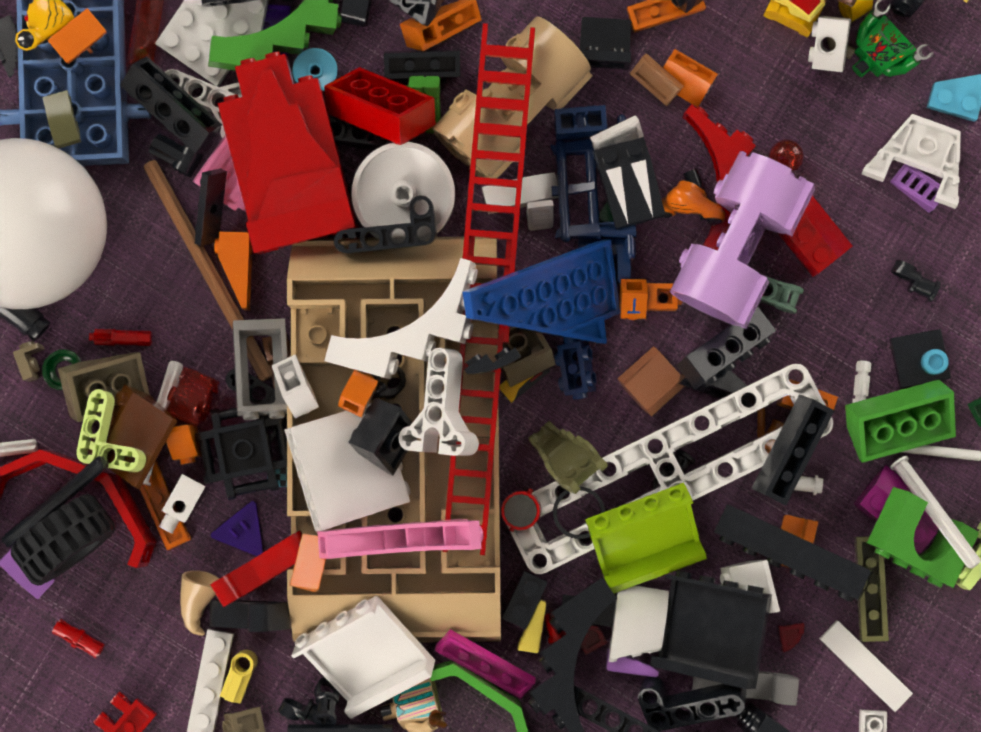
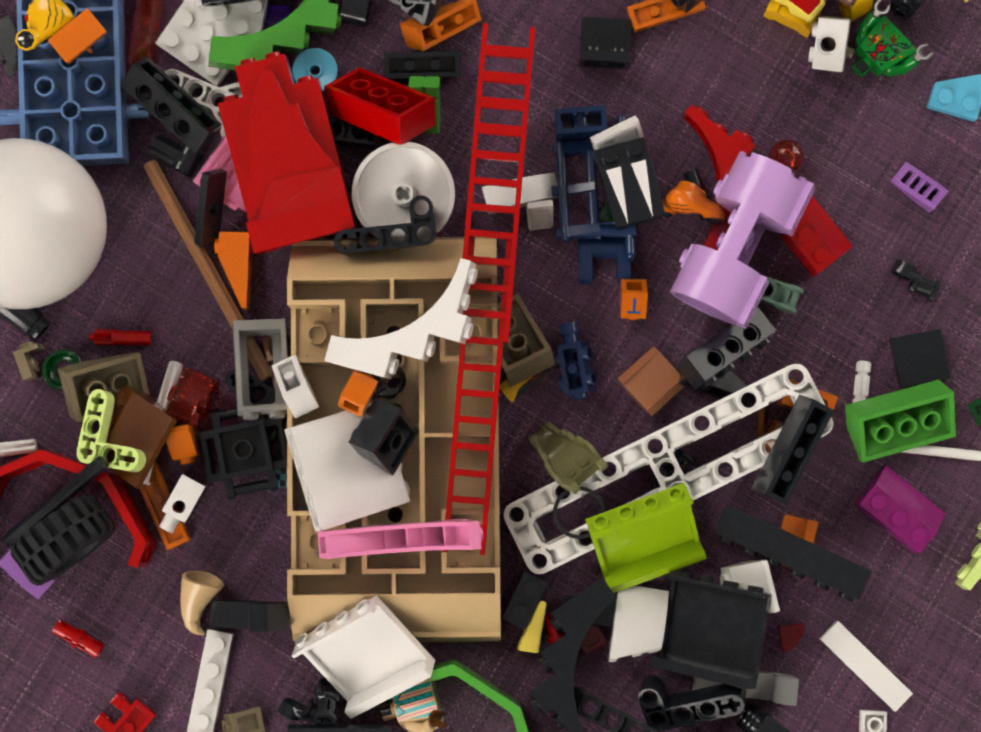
(61, 119): olive slope -> none
(238, 678): light yellow piece -> none
(242, 530): dark purple piece -> none
(258, 570): red beam -> none
(308, 565): orange slope -> none
(450, 425): white beam -> none
(483, 364): black slope -> none
(485, 664): dark pink tile -> none
(521, 510): pearl dark grey piece -> none
(555, 297): blue wing -> none
(556, 77): tan cylinder -> none
(630, 666): medium lavender slope -> none
(653, 302): orange brick -> none
(656, 79): medium nougat tile -> none
(692, 75): orange panel -> none
(810, 484): white pin -> none
(873, 603): olive brick -> none
(895, 538): bright green arch -> none
(924, 147): white wing -> none
(934, 362): medium azure tile -> none
(936, 512): white axle -> none

